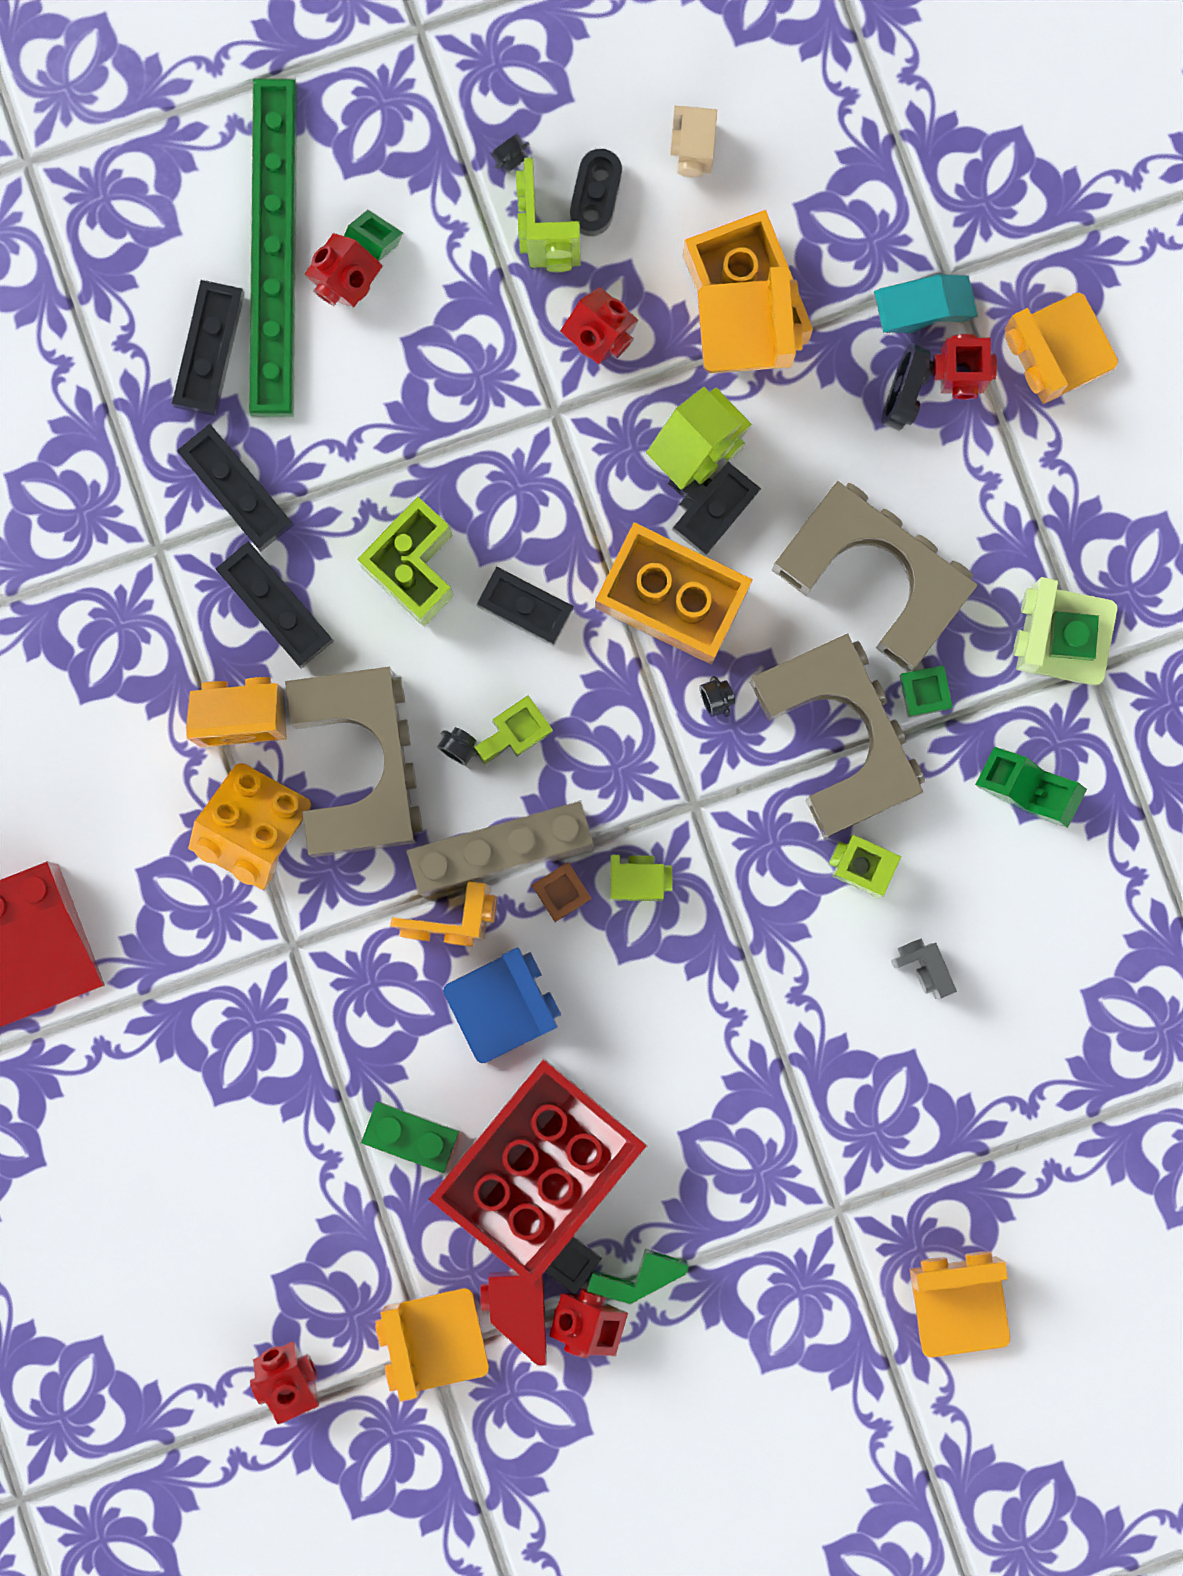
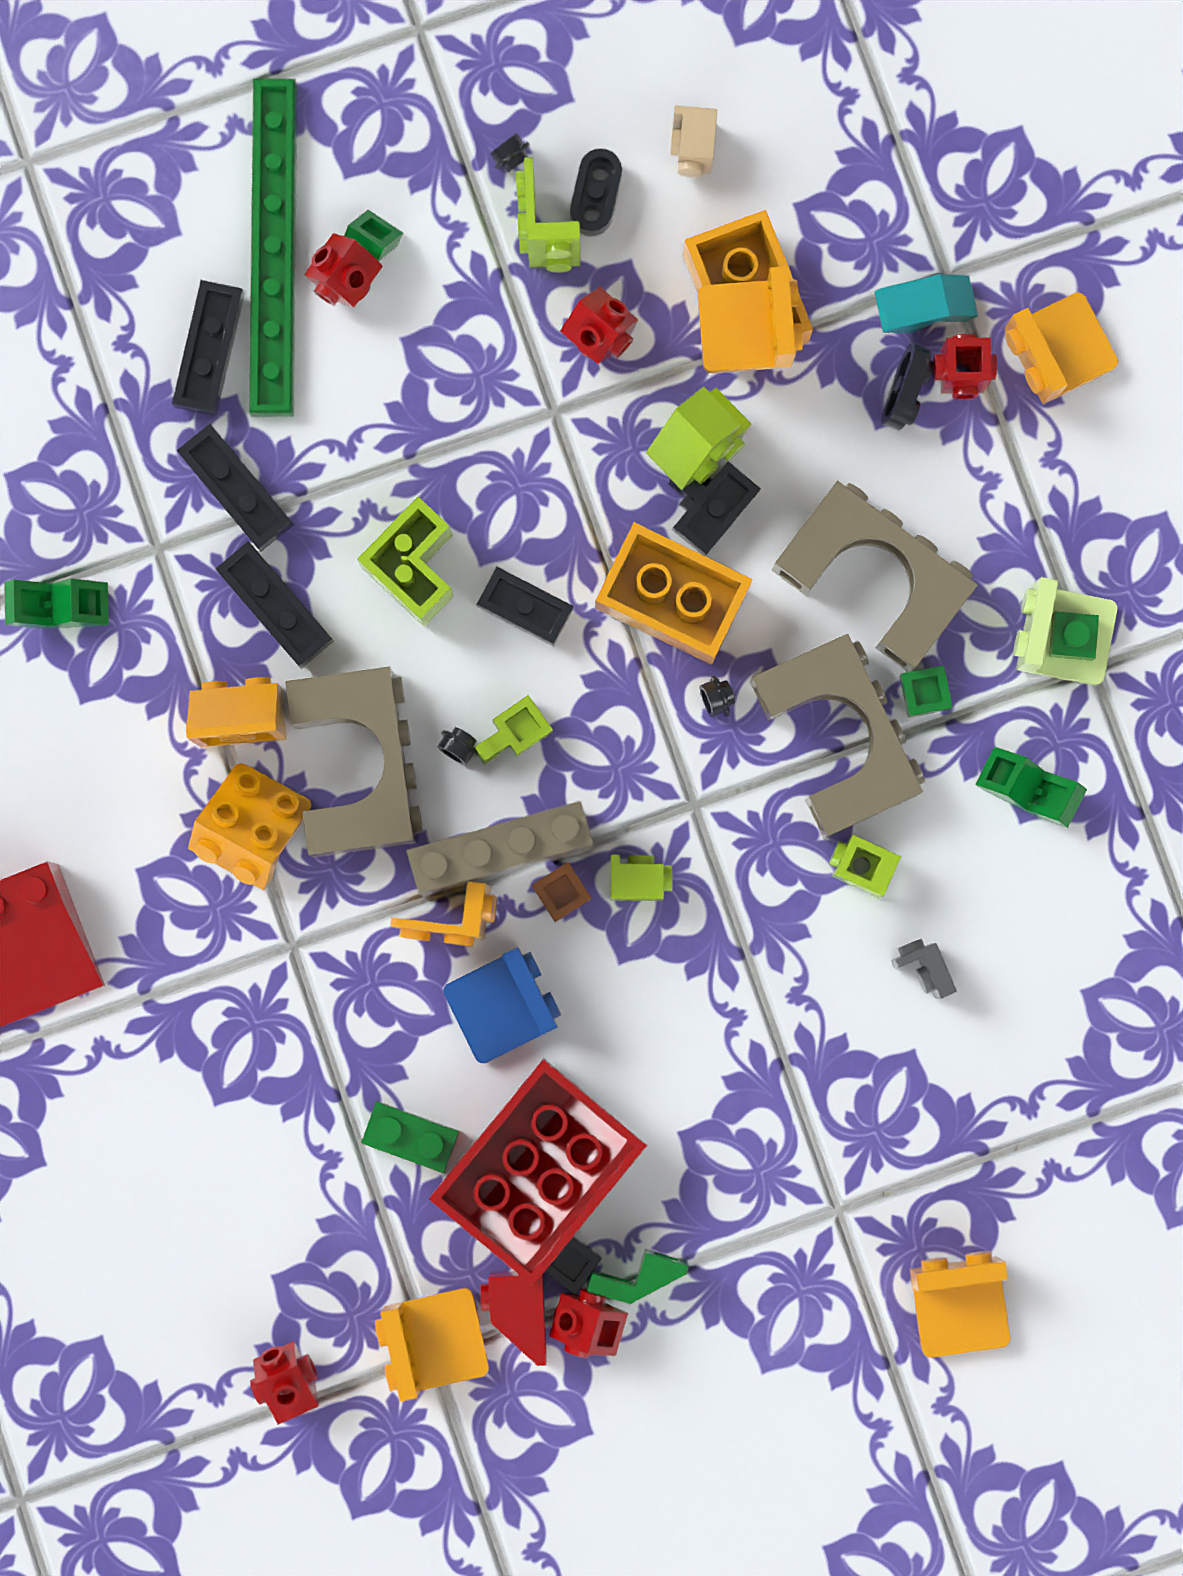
(56, 604): none -> green slope

